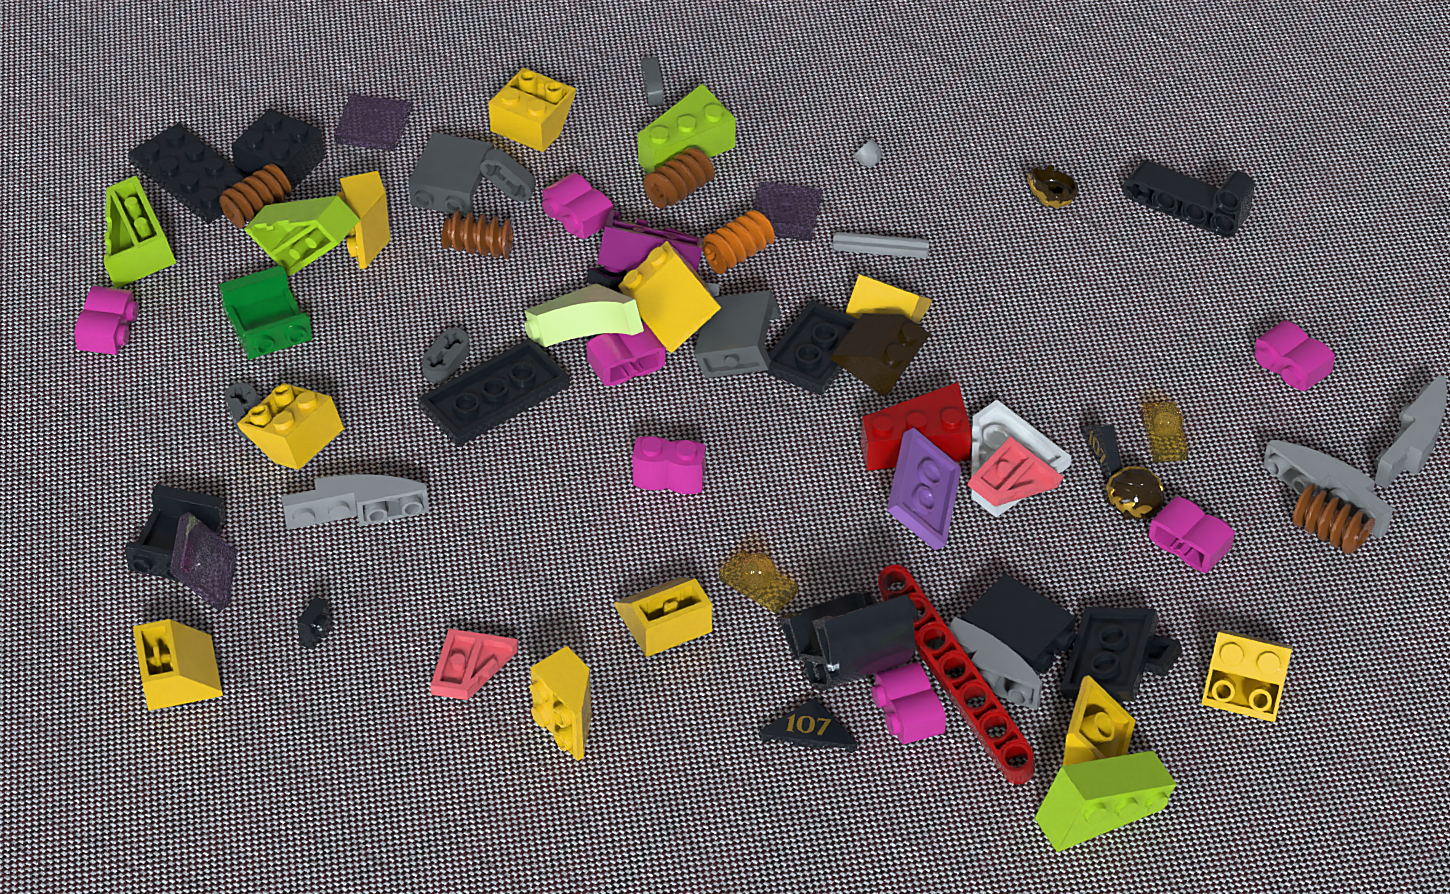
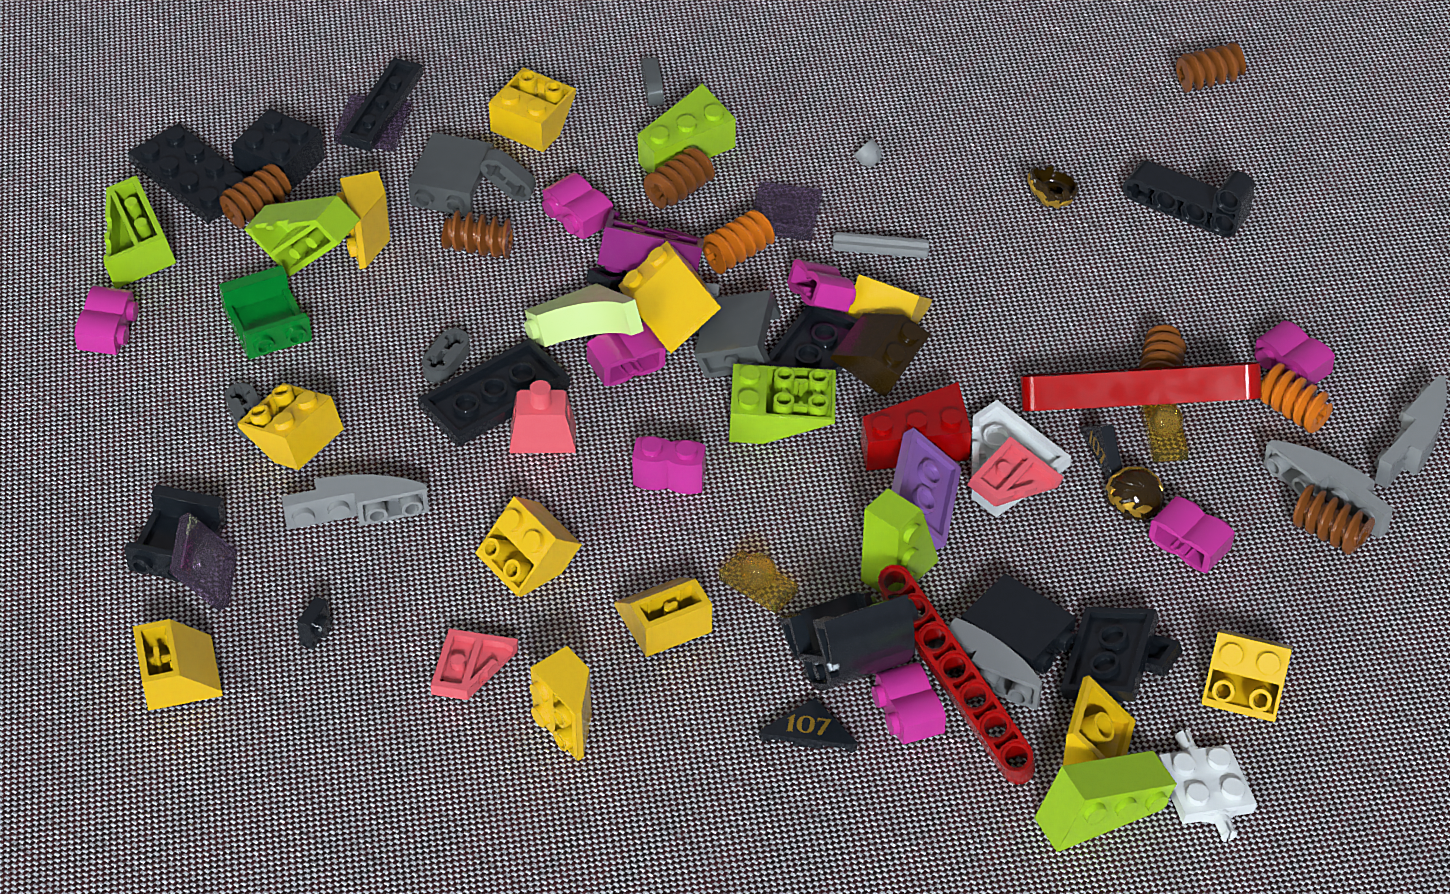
(382, 104): none -> black plate
(527, 546): none -> yellow slope
(542, 421): none -> coral torso
(779, 402): none -> lime slope
(821, 285): none -> dark pink brick
(895, 535): none -> lime wedge
(1141, 386): none -> red beam
(1163, 347): none -> dark orange piece
(1208, 785): none -> white plate
(1210, 66): none -> dark orange piece
(1294, 400): none -> orange piece

